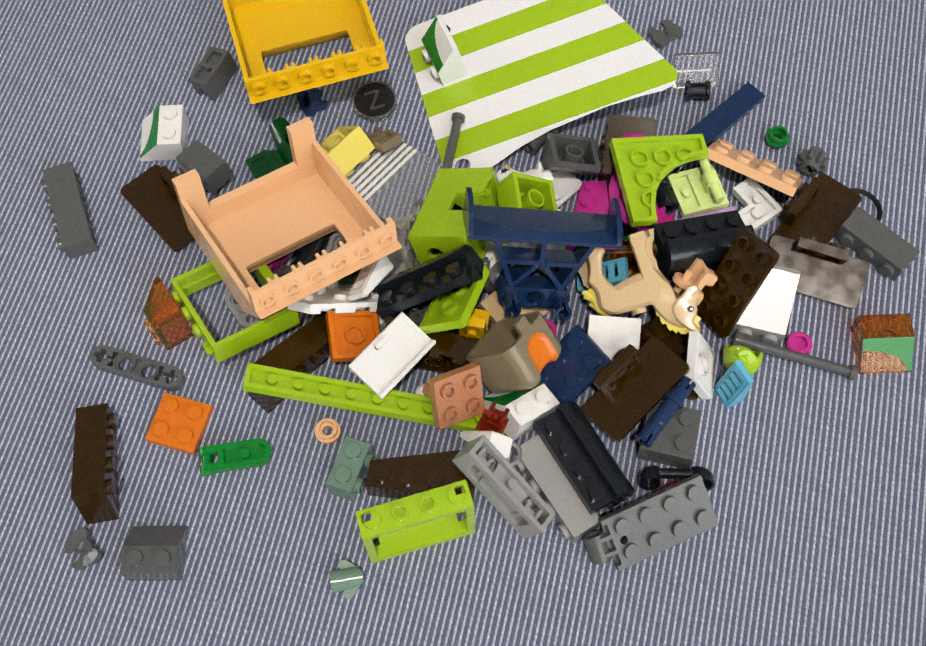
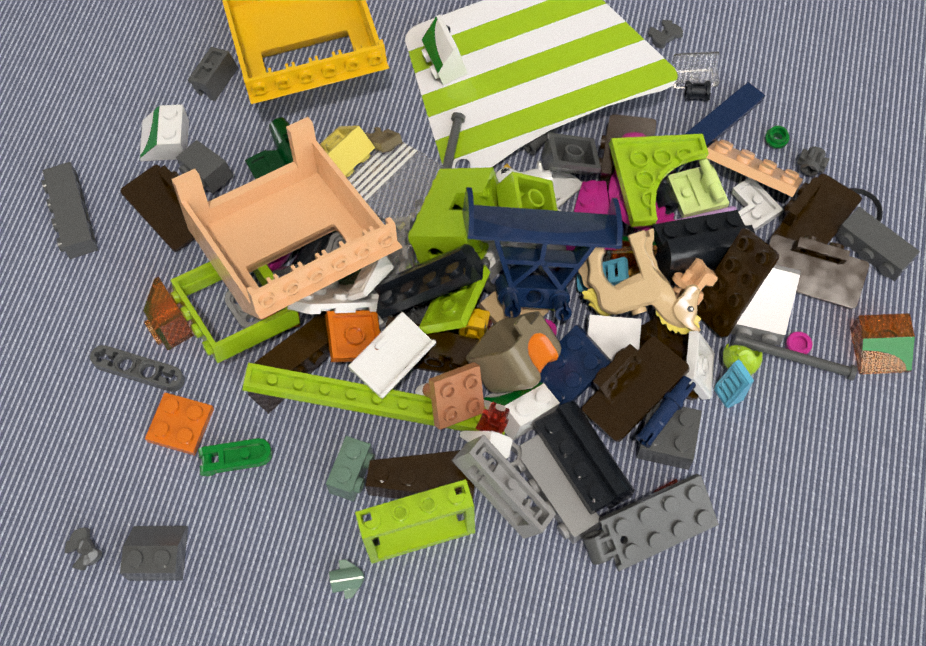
(95, 464): dark brown wedge -> none
(311, 101): dark blue tile -> none
(324, 424): light nougat plate -> none
(374, 101): black tile -> none
(650, 477): black bar -> none

